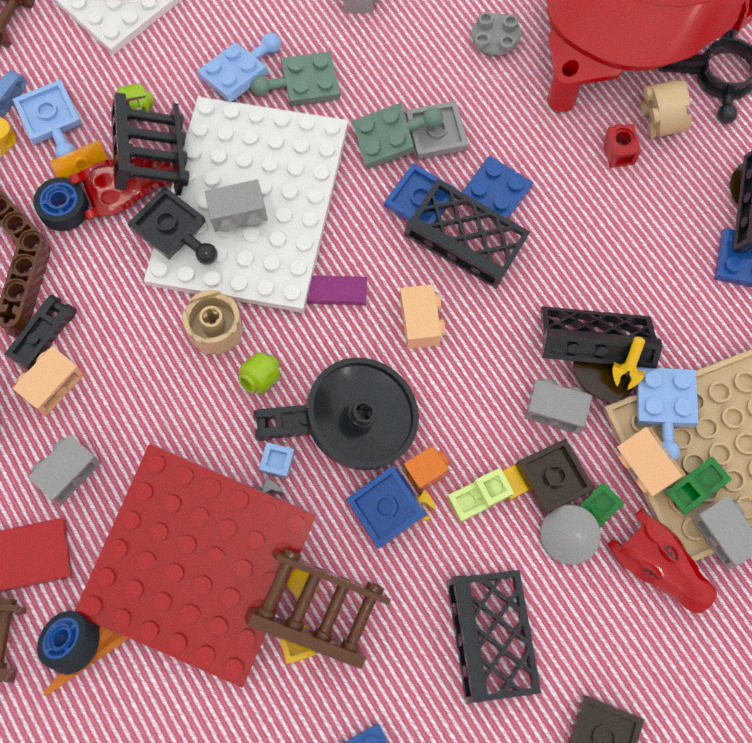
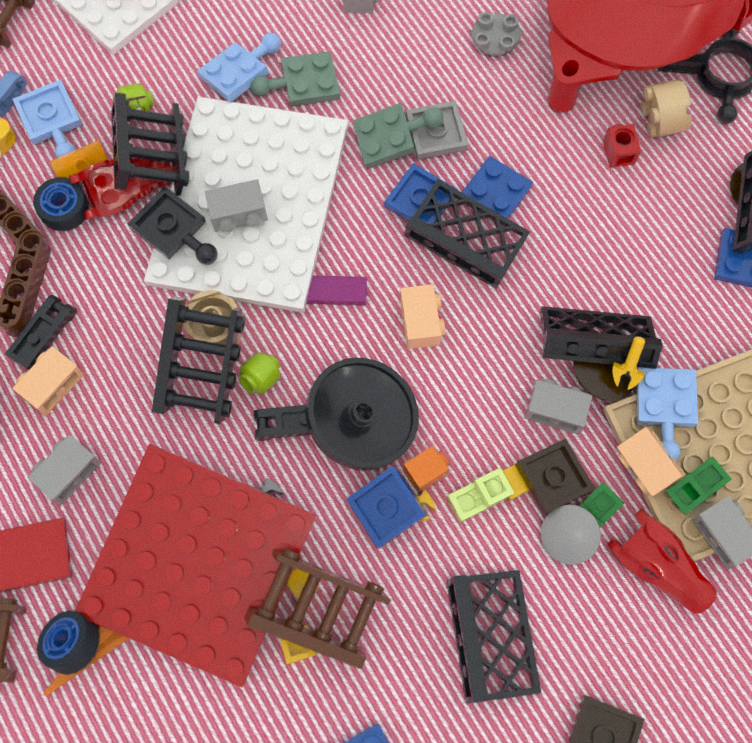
(170, 369): none -> black fence
(276, 460): light blue plate -> none

